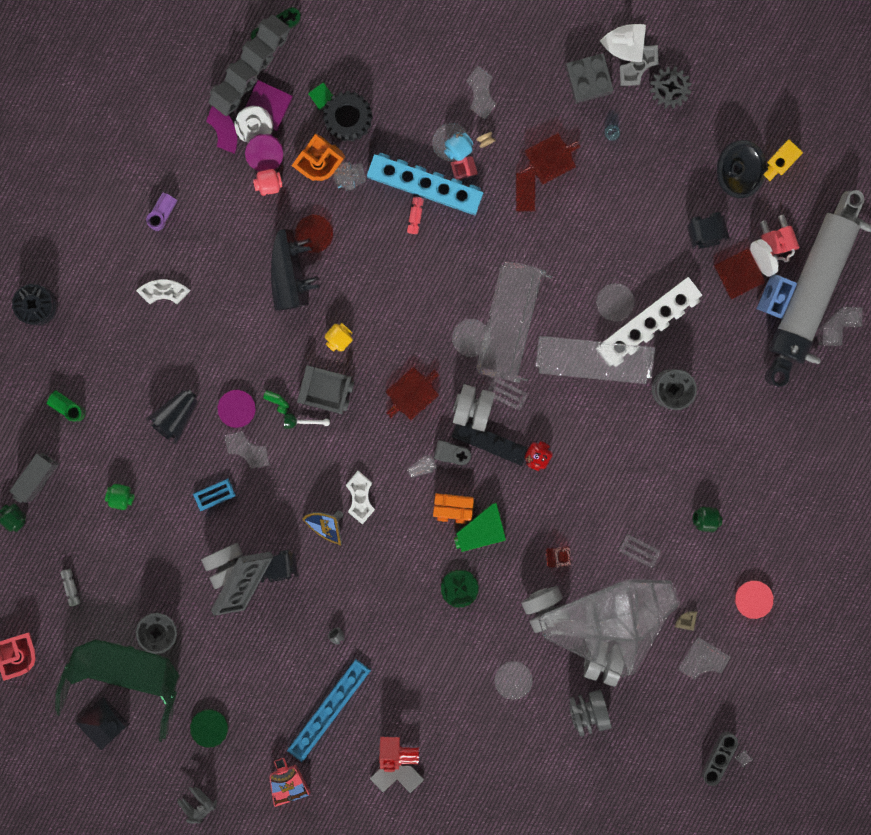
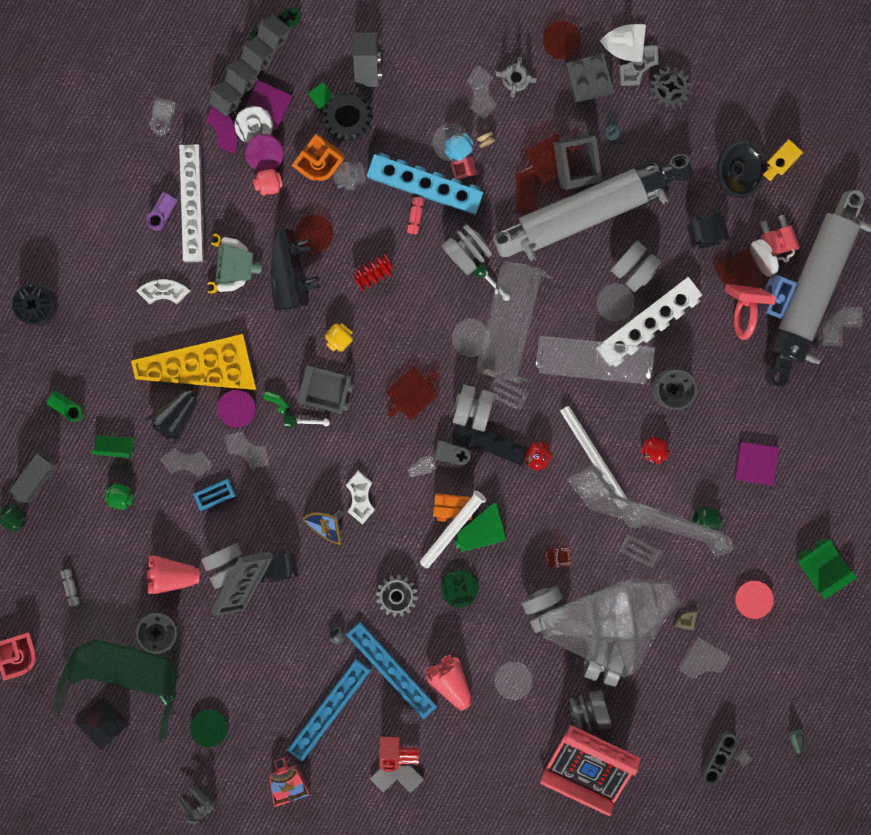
(113, 446): none -> green panel
(162, 112): none -> clear piece
(169, 575): none -> coral cone
(192, 203): none -> white brick
(195, 463): none -> clear tile
(208, 364): none -> yellow wing
(233, 265): none -> sand green torso
(366, 59): none -> dark grey brick
(373, 272): none -> red piece
(391, 670): none -> dark azure tile
(392, 605): none -> light grey gear
(450, 681): none -> coral cone
(453, 529): none -> white axle
(467, 249): none -> light grey wheel
(482, 272): none -> dark green hinge
(509, 84): none -> light grey piece
(561, 40): none -> clear red tile
(562, 162): none -> dark grey window
(589, 770): none -> panel
(590, 448): none -> white axle
(592, 206): none -> light grey piece
(601, 497): none -> clear wing
(640, 269): none -> light grey wheel
(655, 450): none -> red head
(748, 297): none -> coral tile
(756, 463): none -> magenta tile
(798, 740): none -> sand green slope
(825, 568): none -> green panel

